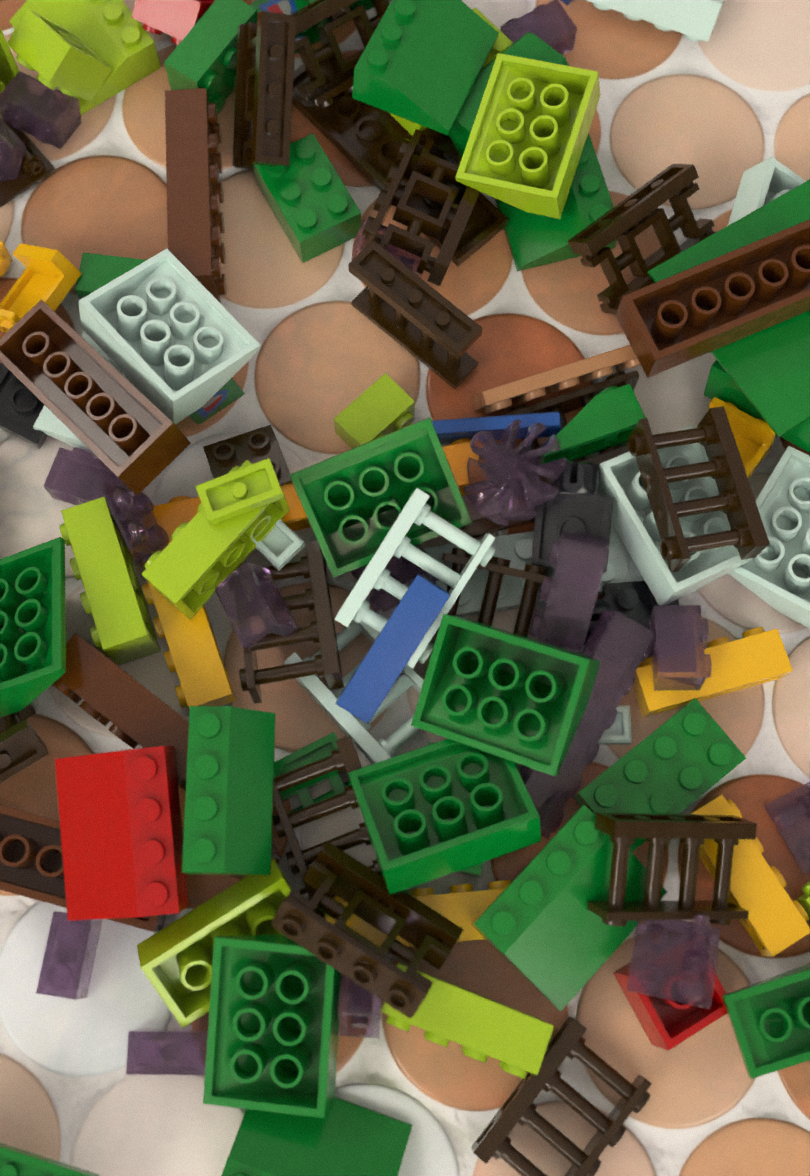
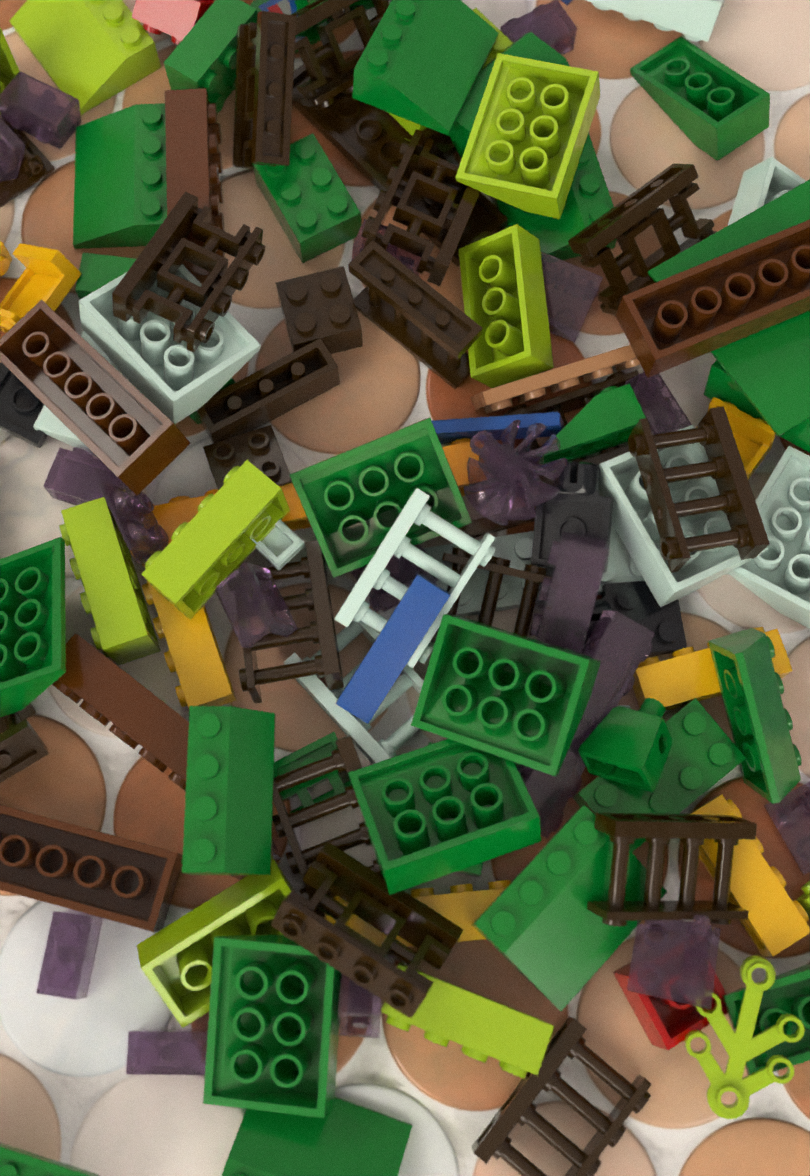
(58, 57): lime brick -> none
(120, 178): none -> green slope
(121, 834): red slope -> none
(164, 257): none -> dark brown fence
(239, 491): lime plate -> none
(270, 392): none -> dark brown brick
(320, 308): none -> dark brown brick
(375, 413): lime brick -> none
(508, 300): none -> lime brick
(568, 295): none -> hinge
(629, 746): none -> green torso
(658, 404): none -> bracket
(679, 647): brick -> none
(704, 97): none -> green slope
(742, 1046): none -> lime plant
(756, 712): none -> green slope

